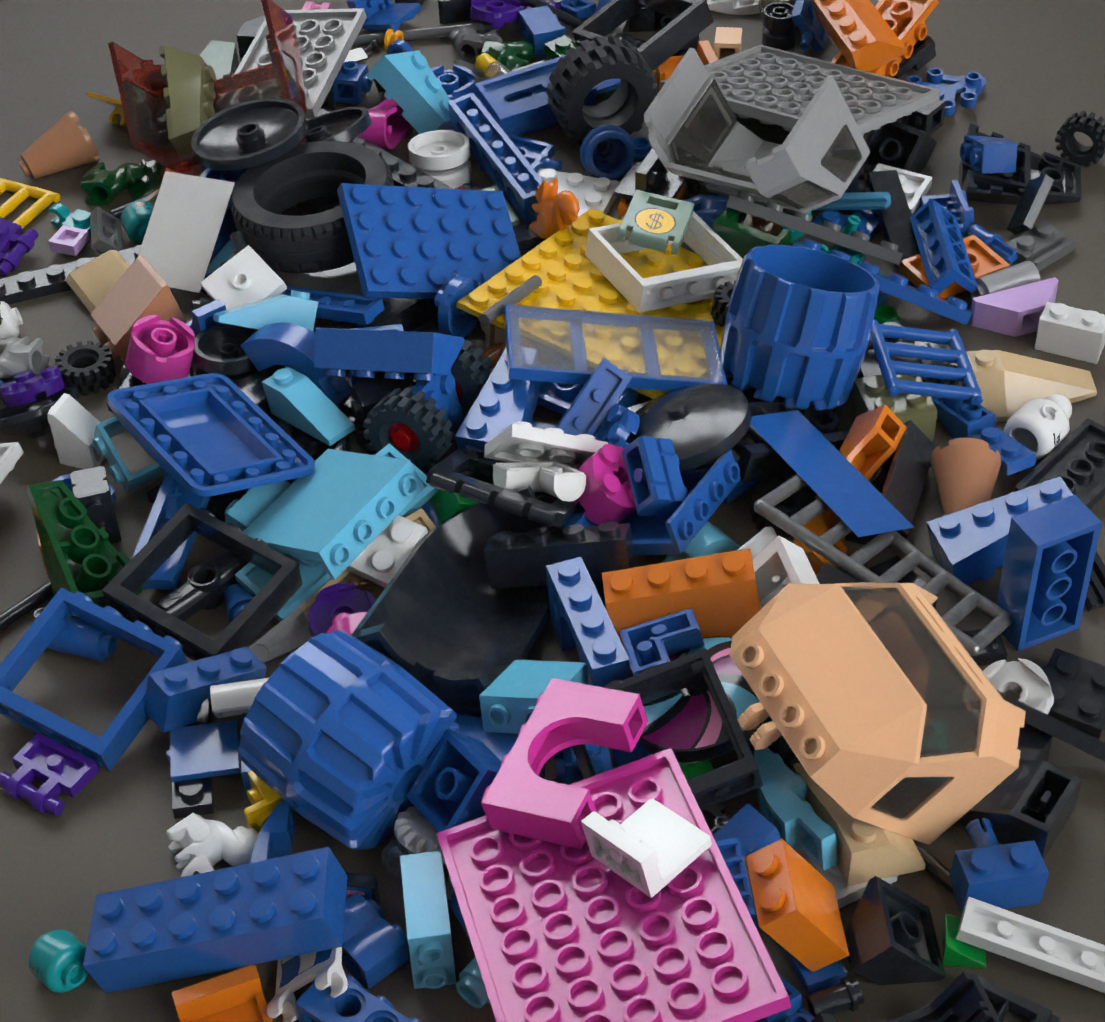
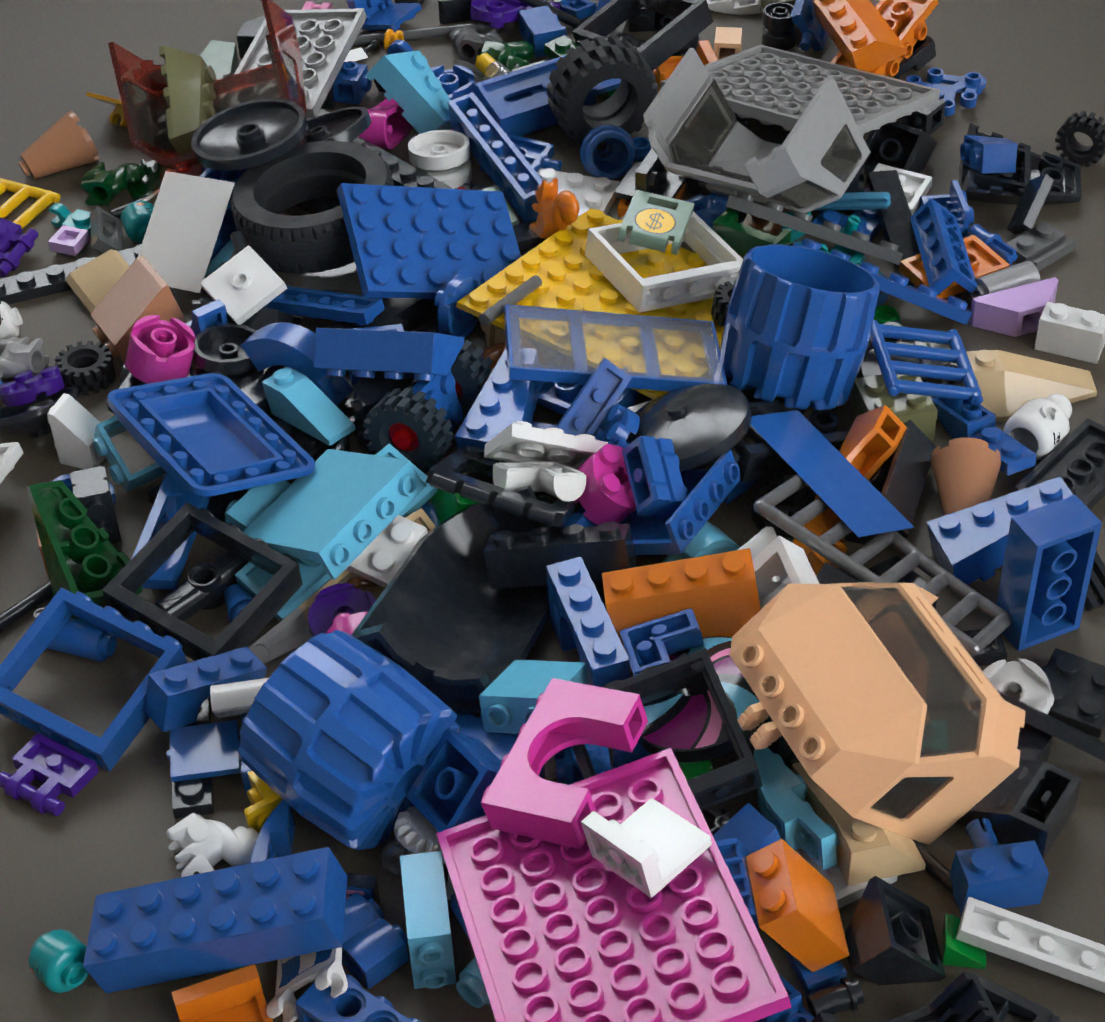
(280, 308): medium azure slope -> none

